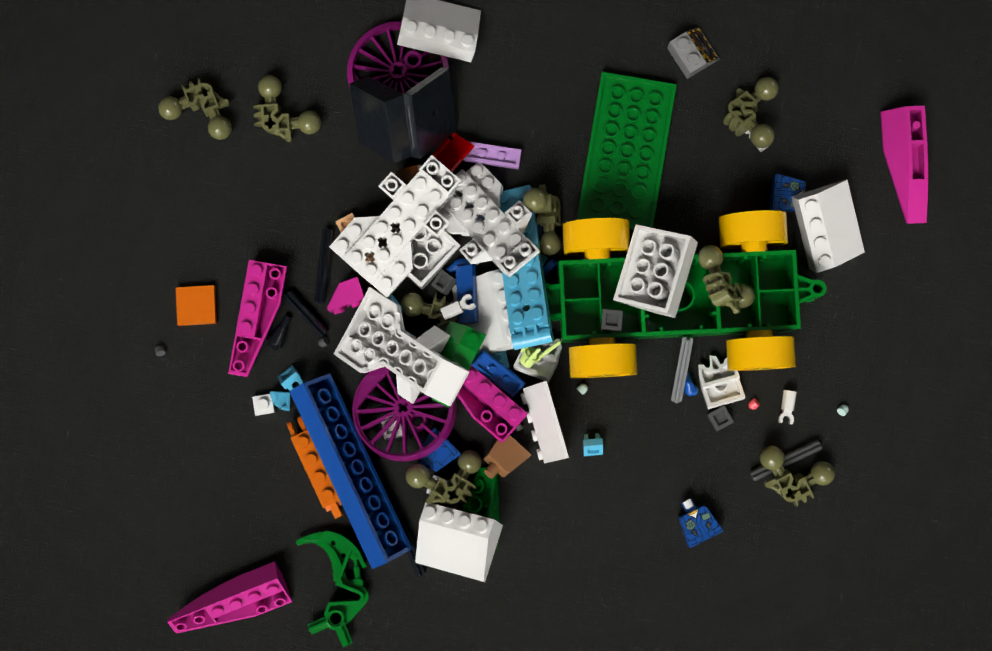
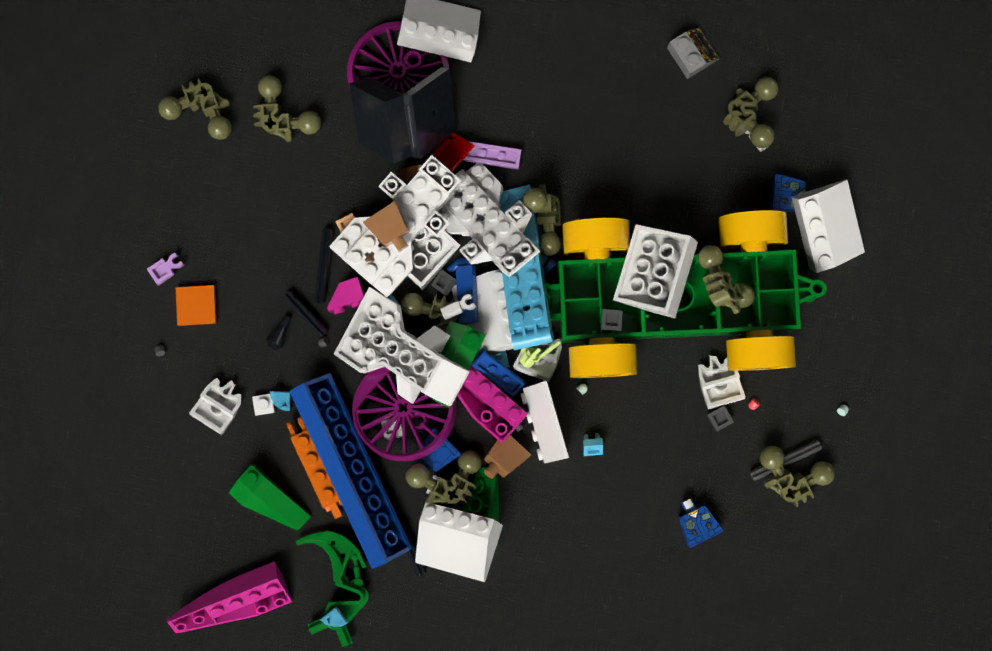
(163, 269): none -> lavender plate
(217, 406): none -> white plate
(257, 311): dark pink wedge -> none
(261, 494): none -> green wedge
(288, 377): medium azure tile -> none
(334, 618): none -> medium azure tile
(389, 226): none -> medium nougat torso
(626, 149): green plate -> none
(682, 368): axle -> none
(690, 389): blue arm -> none
(787, 406): white bar -> none
(907, 158): dark pink wedge -> none

